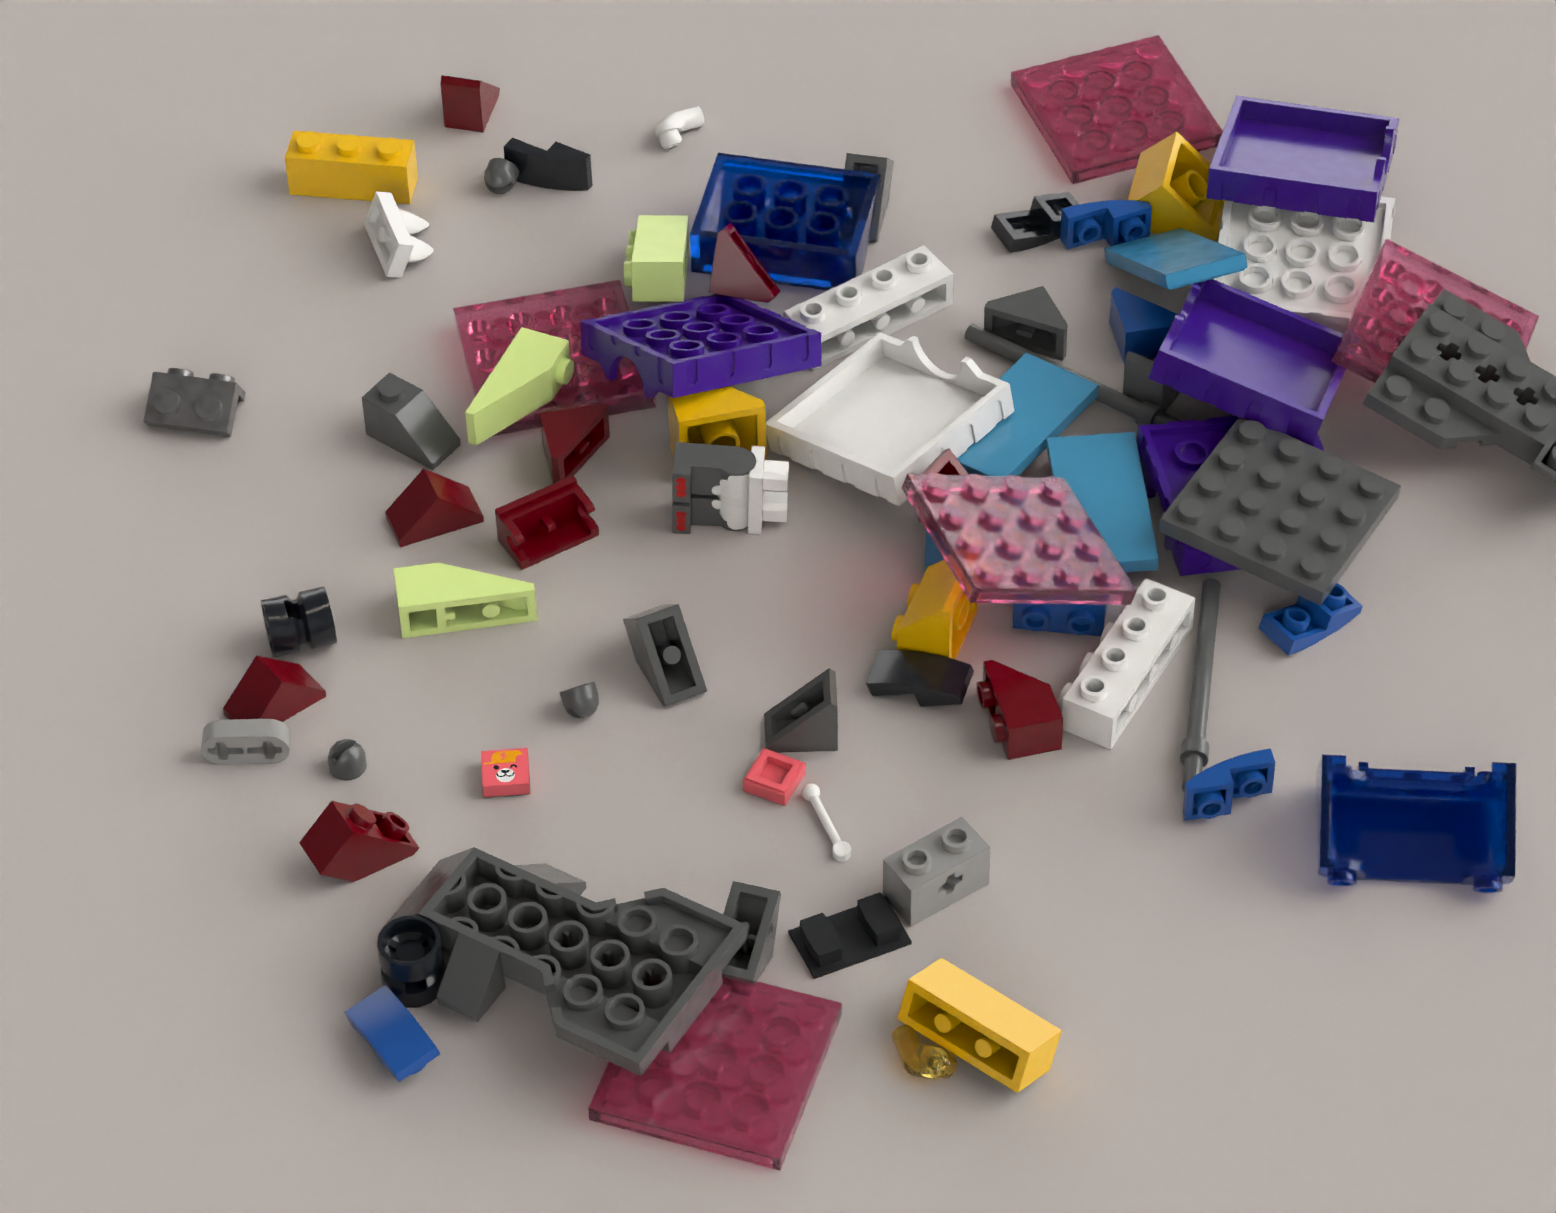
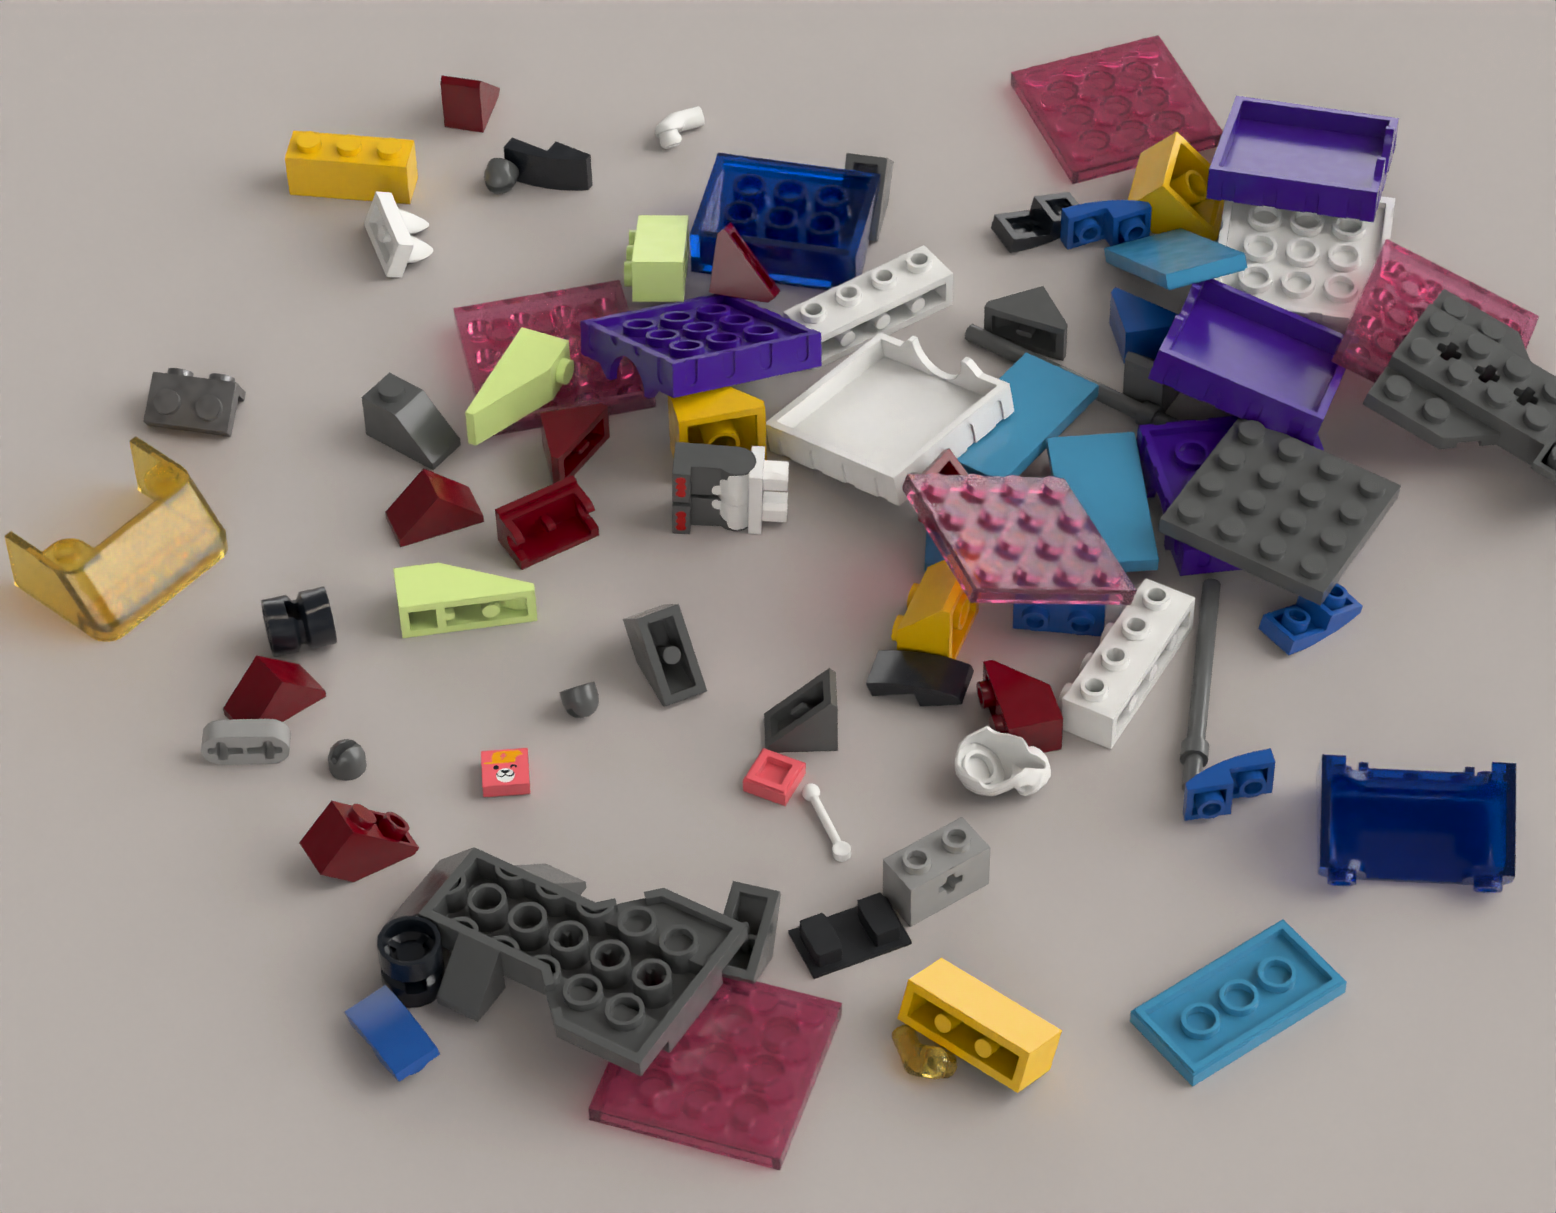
(136, 567): none -> clear yellow windscreen
(998, 762): none -> white hair
(1237, 1002): none -> dark azure tile

